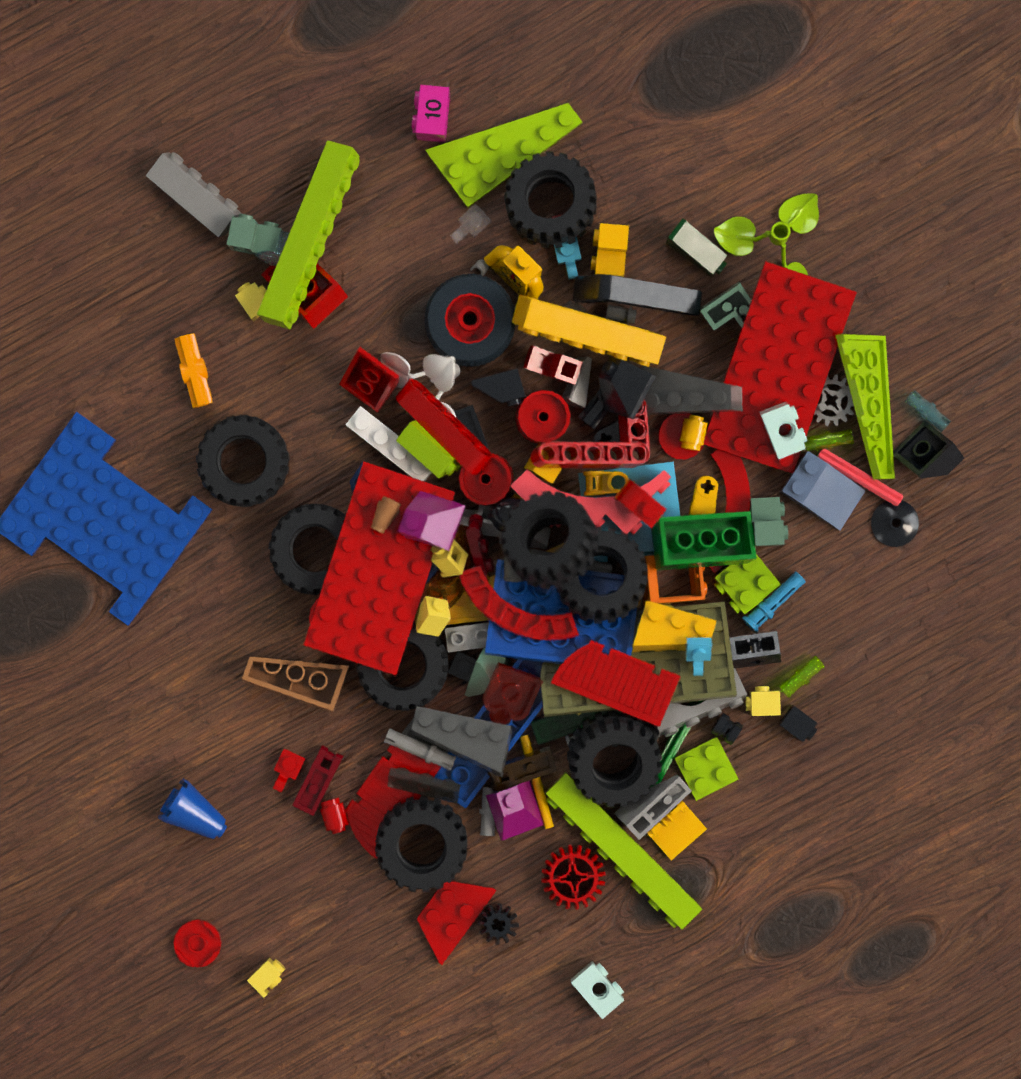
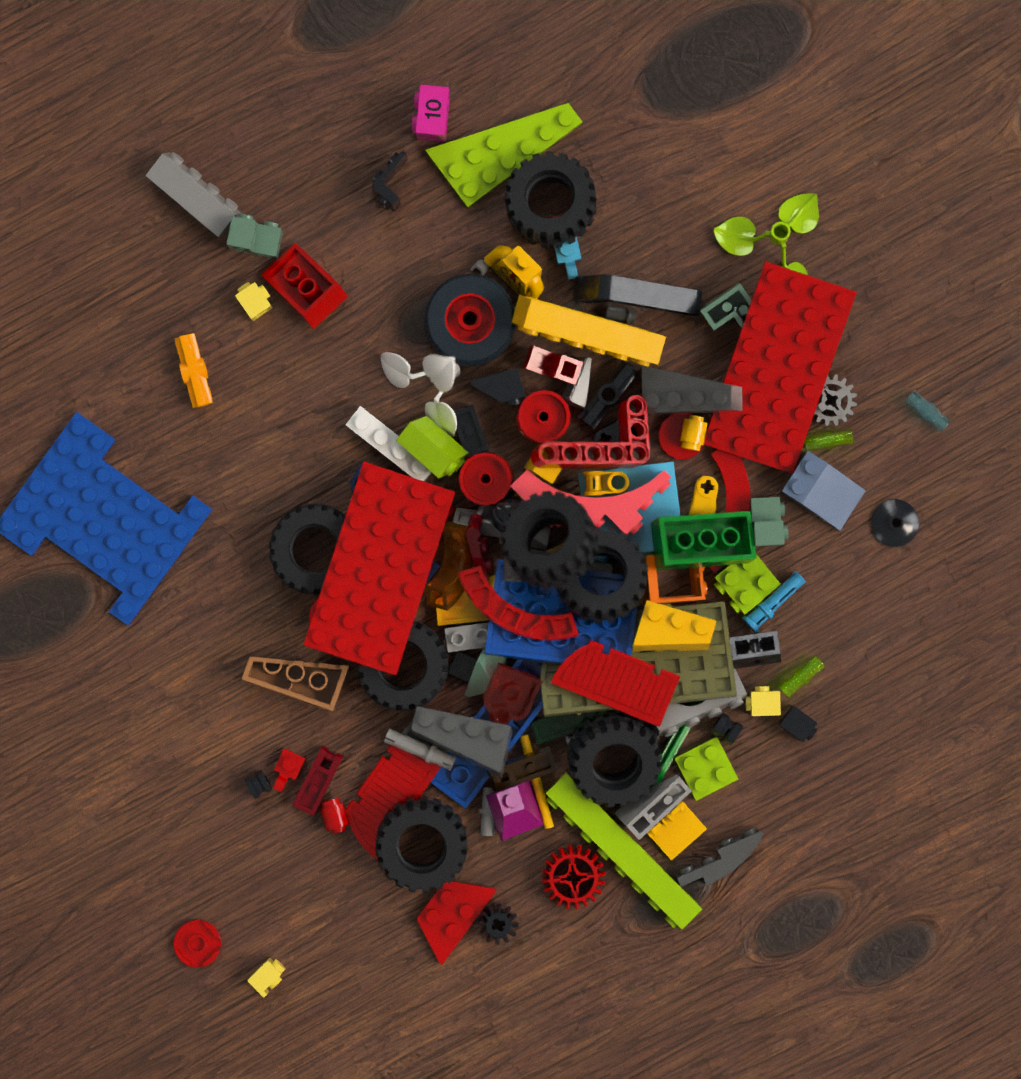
(192, 812): blue cone -> none
(210, 467): black tyre -> none
(258, 784): none -> black wheel
(273, 257): clear light blue plate -> none
(309, 235): lime brick -> none
(369, 380): red slope -> none
(385, 196): none -> black bracket
(385, 514): medium nougat cone -> none
(424, 784): clear smoke tile -> none
(432, 520): magenta slope -> none
(432, 616): light yellow brick -> none
(443, 426): red beam -> none
(445, 560): light yellow brick -> none
(472, 223): clear plate -> none
(601, 1003): light aqua brick -> none
(611, 249): yellow brick -> none
(623, 387): black slope -> none
(640, 503): red brick -> none
(697, 248): slope -> none
(698, 651): medium azure plate -> none
(731, 855): none -> dark grey slope
(783, 444): light aqua brick -> none
(861, 477): coral axle -> none
(867, 377): lime wing -> none
(928, 452): black slope -> none

